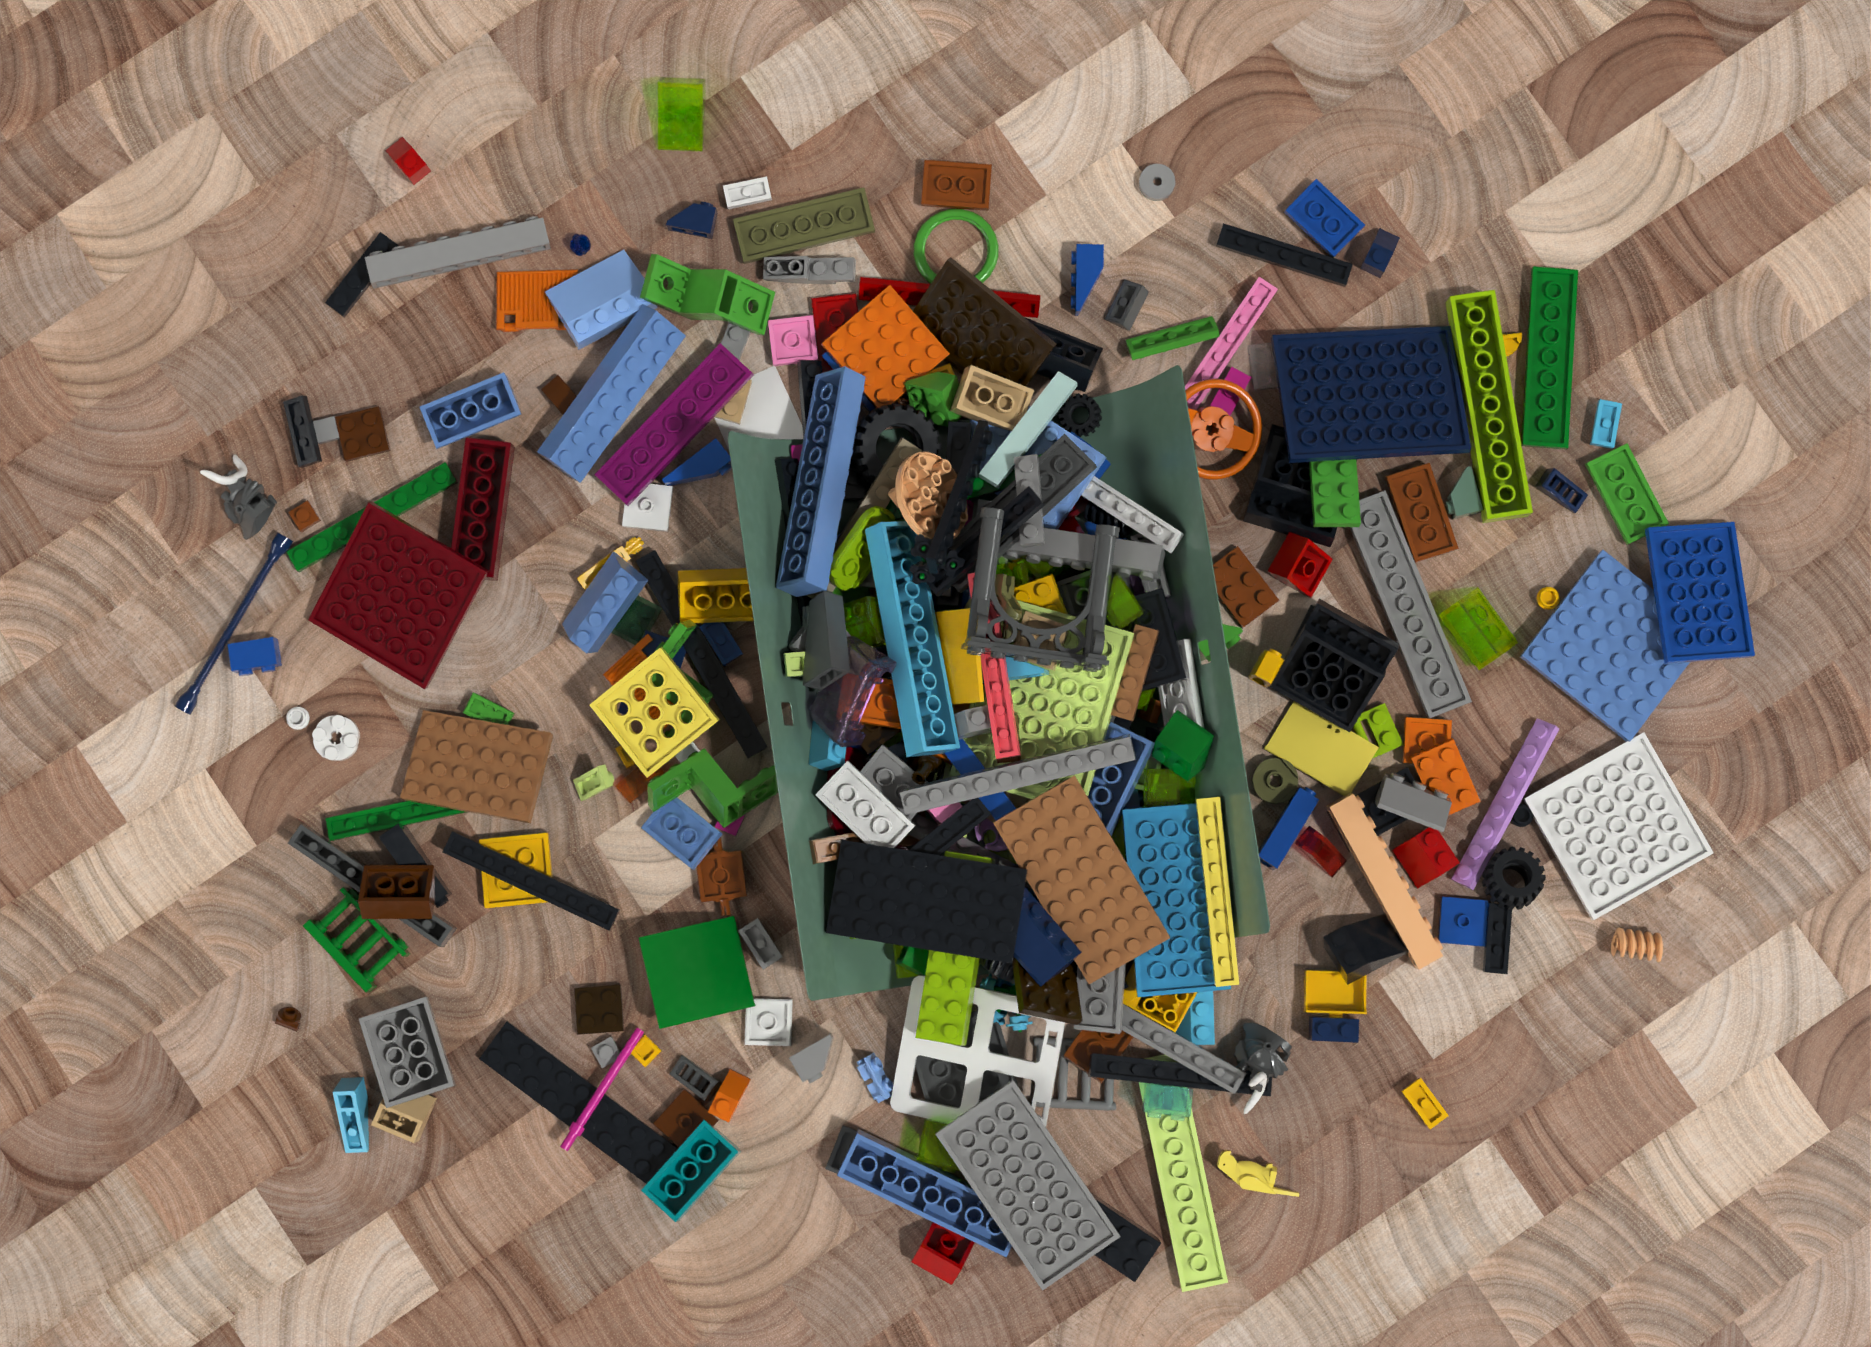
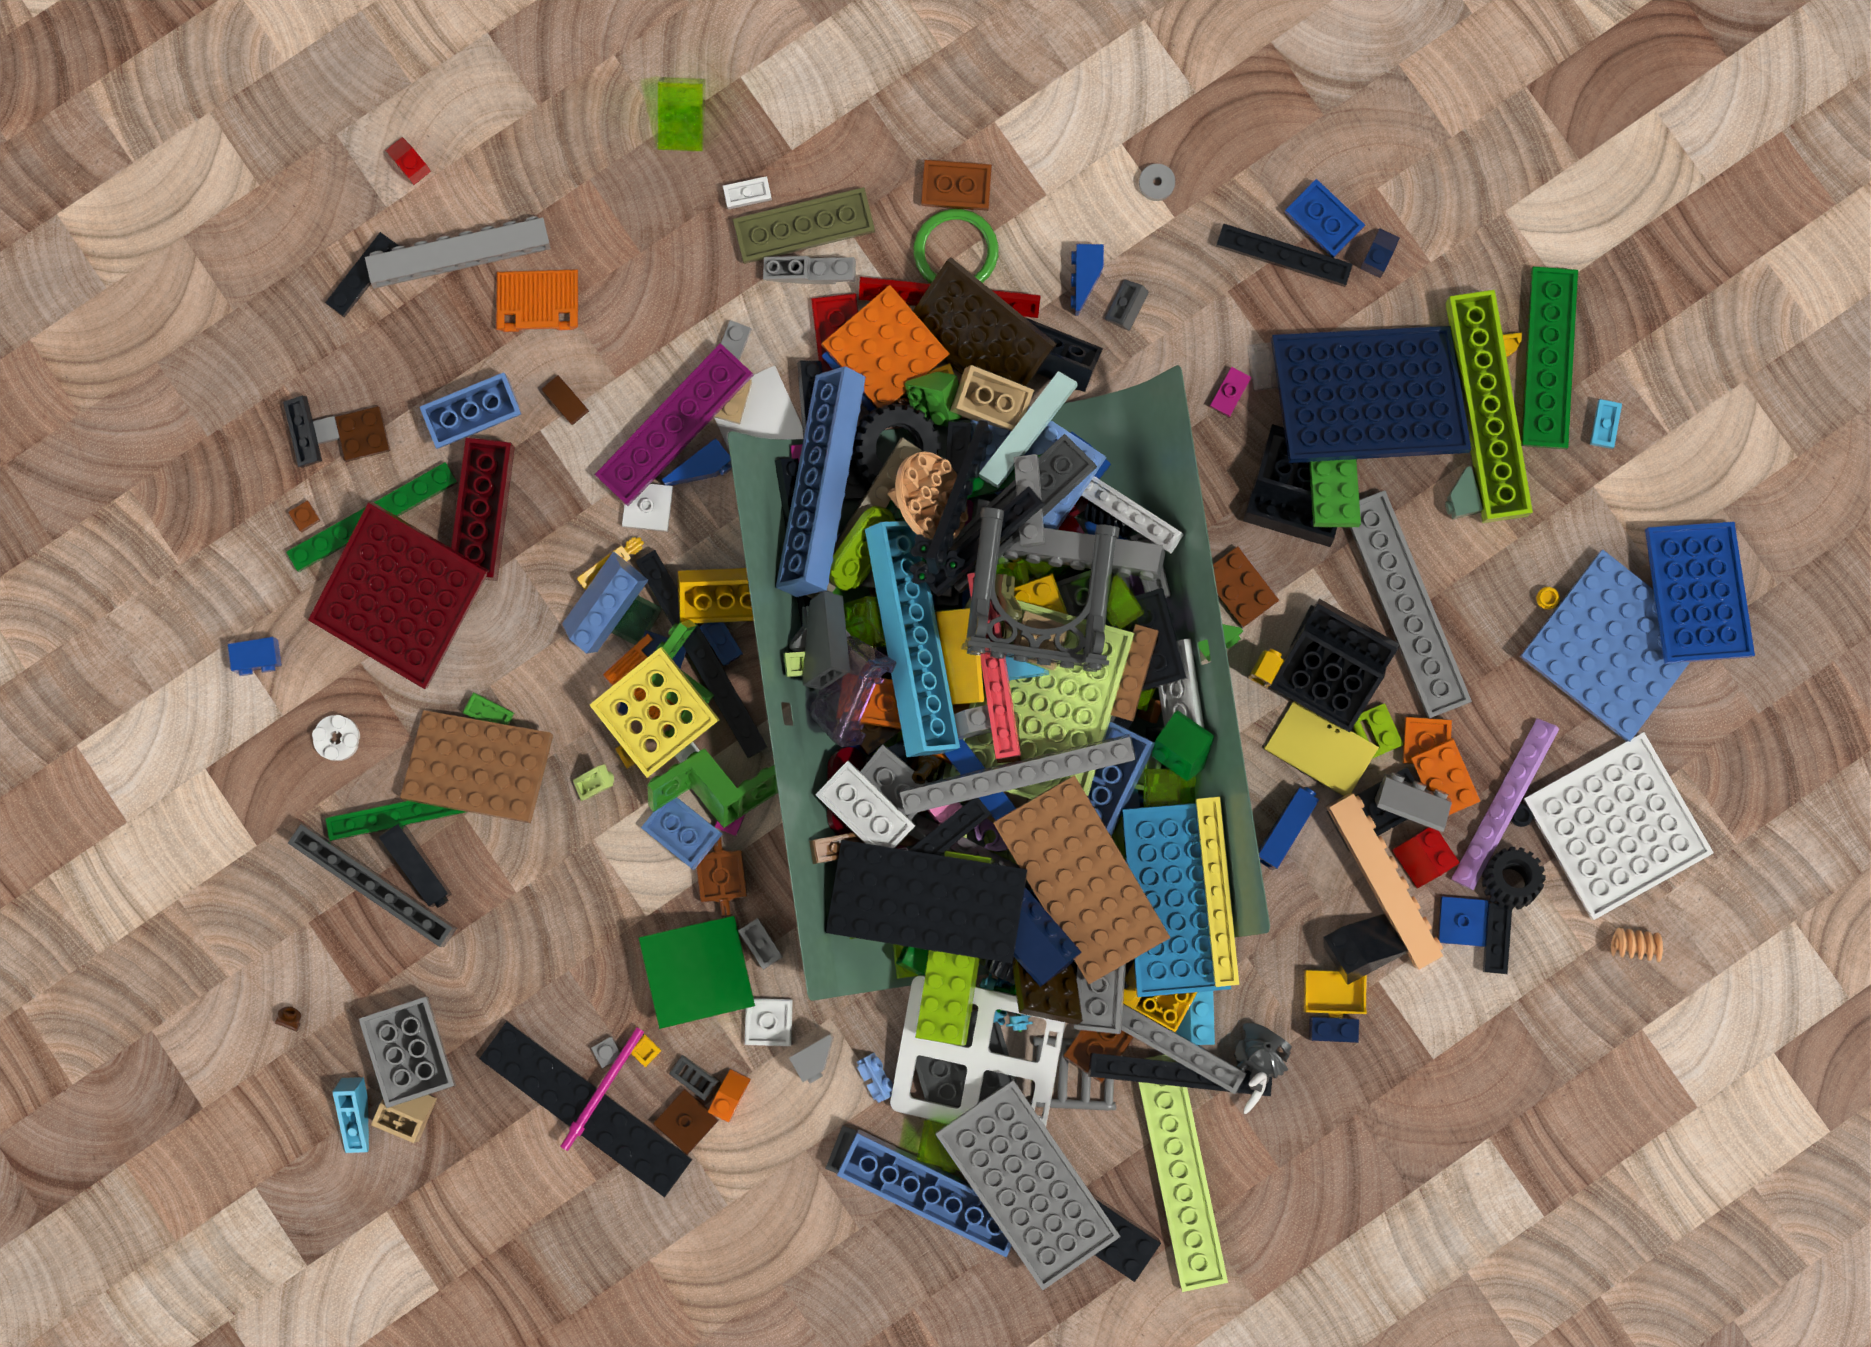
(188, 700): dark blue hose -> none
(247, 500): dark grey helmet -> none
(297, 718): white plate -> none
(350, 961): green fence -> none
(397, 892): reddish brown slope -> none
(529, 850): yellow plate -> none
(531, 881): black plate -> none
(580, 244): clear blue plate -> none
(599, 299): light blue slope -> none
(599, 1009): dark brown plate -> none
(611, 393): medium blue brick -> none
(636, 784): clear orange plate -> none
(691, 1171): teal slope -> none
(695, 220): dark blue slope -> none
(707, 294): bright green bracket -> none
(792, 340): bright pink plate -> none
(824, 752): medium azure slope -> none
(943, 1253): red slope -> none
(1093, 418): black tyre -> none
(1168, 1101): clear light blue brick -> none
(1172, 338): bright green plate -> none
(1224, 432): orange piece -> none
(1231, 338): bright pink plate -> none
(1251, 1175): light yellow animal -> none
(1288, 781): olive plate -> none
(1300, 564): red slope -> none
(1320, 851): clear red slope -> none
(1421, 512): dark orange plate -> none
(1424, 1103): yellow plate -> none
(1478, 628): clear neon green slope -> none
(1543, 485): dark blue slope -> none
(1626, 493): bright green plate -> none

